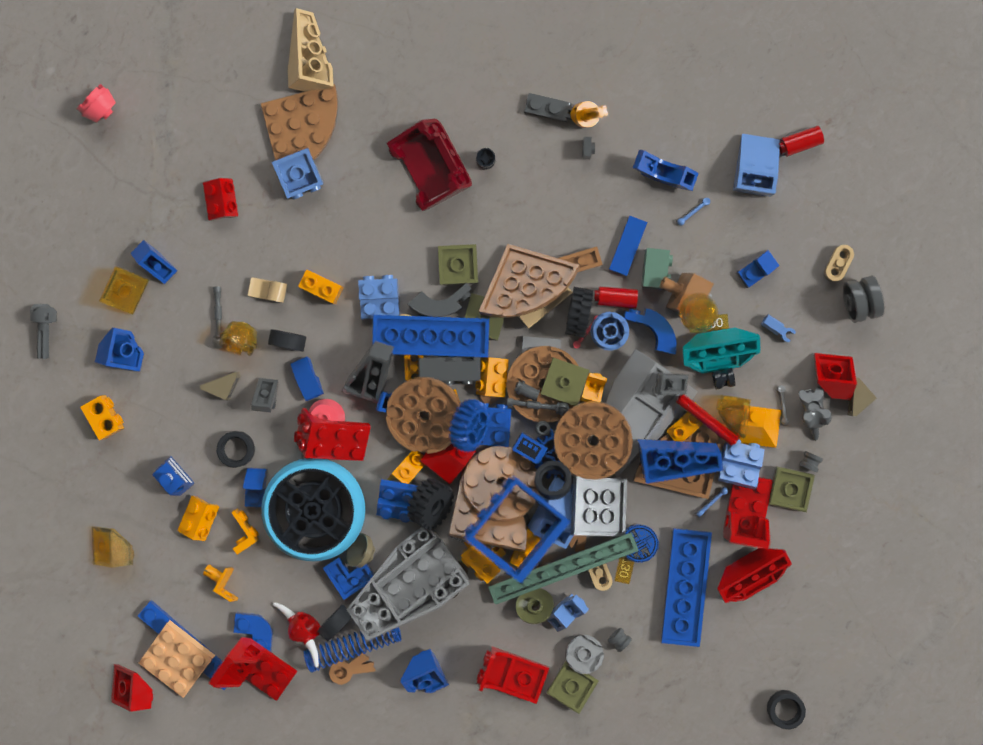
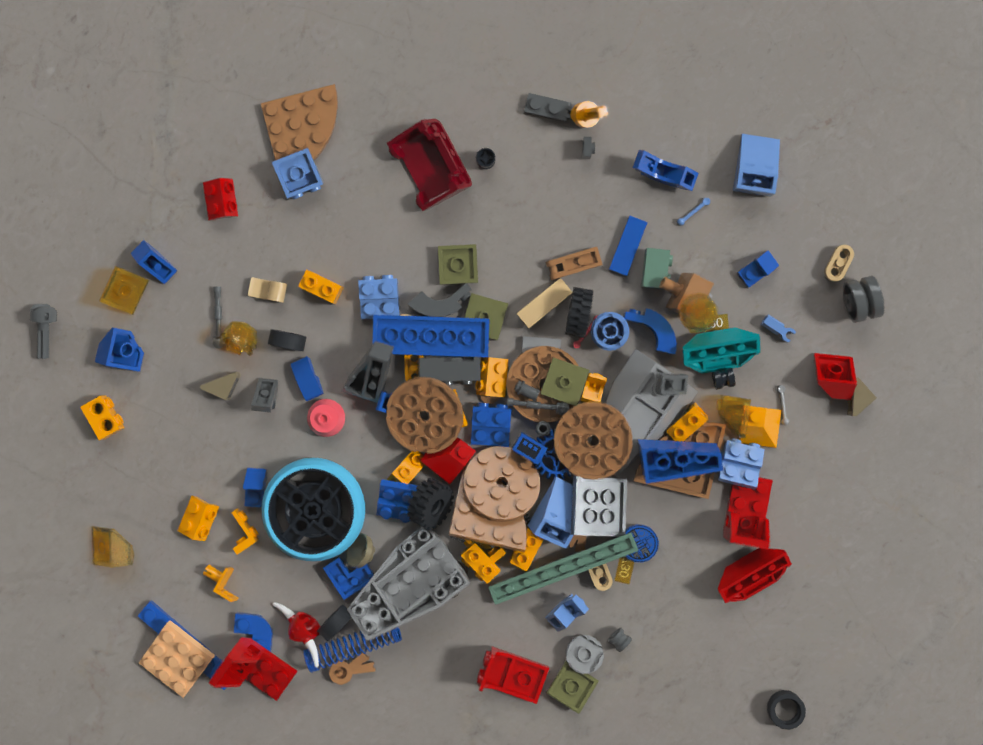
(97, 104): coral cone -> none
(130, 690): red slope -> none
(172, 477): blue torso -> none
(221, 449): black tyre -> none
(307, 58): tan wedge -> none
(331, 439): red bracket -> none
(424, 673): blue slope -> none
(469, 425): blue gear -> none
(526, 282): medium nougat plate -> none
(528, 601): olive dish -> none
(540, 548): blue window -> none
(553, 465): black tyre -> none
(616, 297): red brick -> none
(686, 587): blue plate -> none
(708, 420): red axle -> none
(723, 491): medium blue hinge -> none
(791, 489): olive plate -> none
(801, 141): red brick -> none
(811, 461): dark grey wheel -> none
(814, 413): dark grey animal -> none

